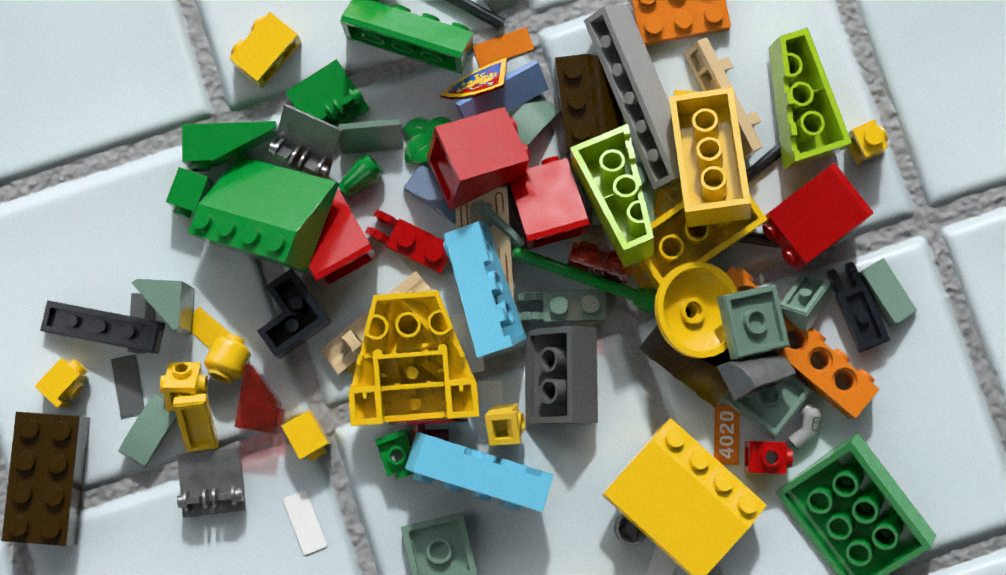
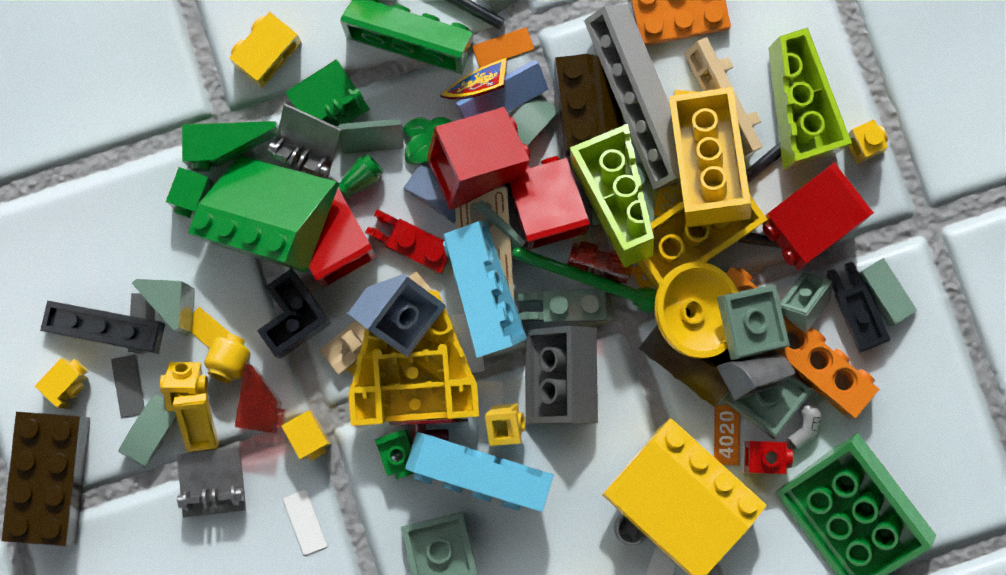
(397, 312): none -> sand blue slope

